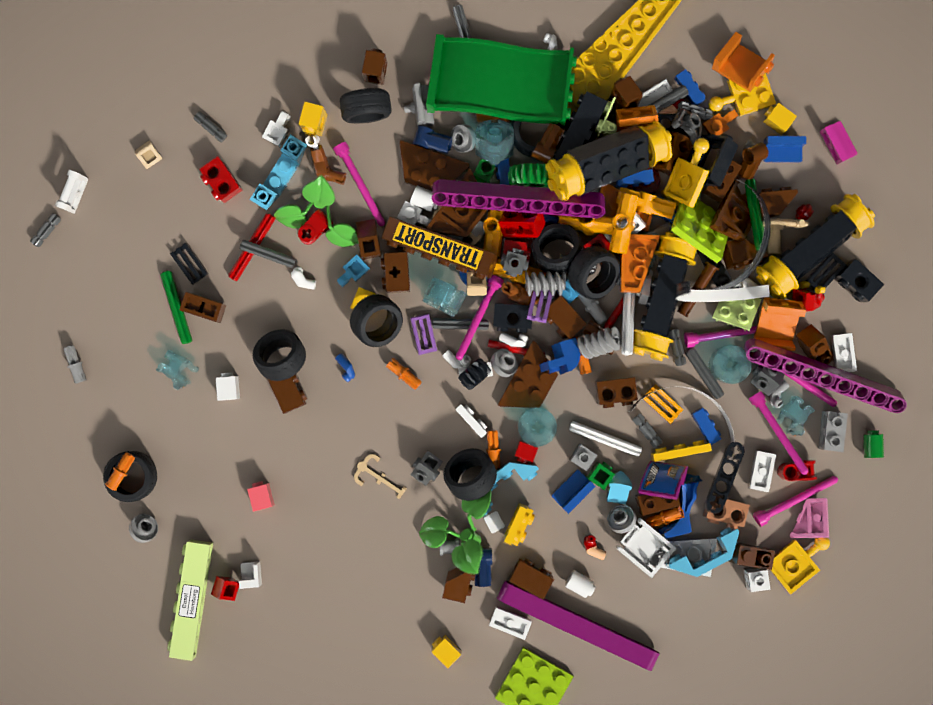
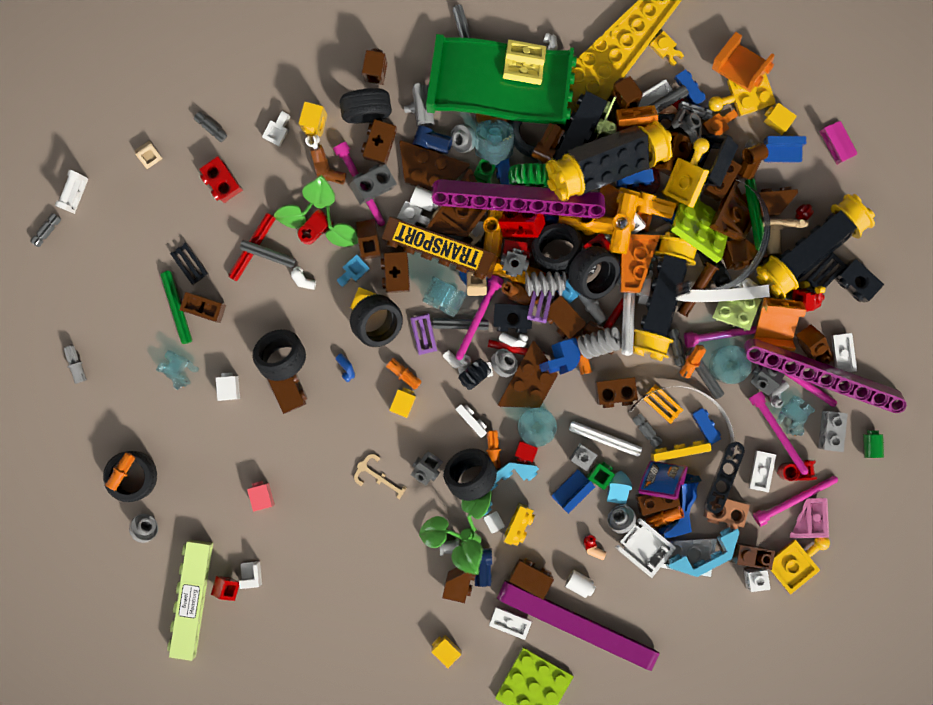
(281, 174): medium azure slope -> none
(374, 187): none -> dark grey brick
(379, 153): none -> reddish brown brick
(403, 402): none -> yellow brick
(524, 62): none -> light yellow slope
(664, 46): none -> yellow plate
(693, 361): none -> orange axle

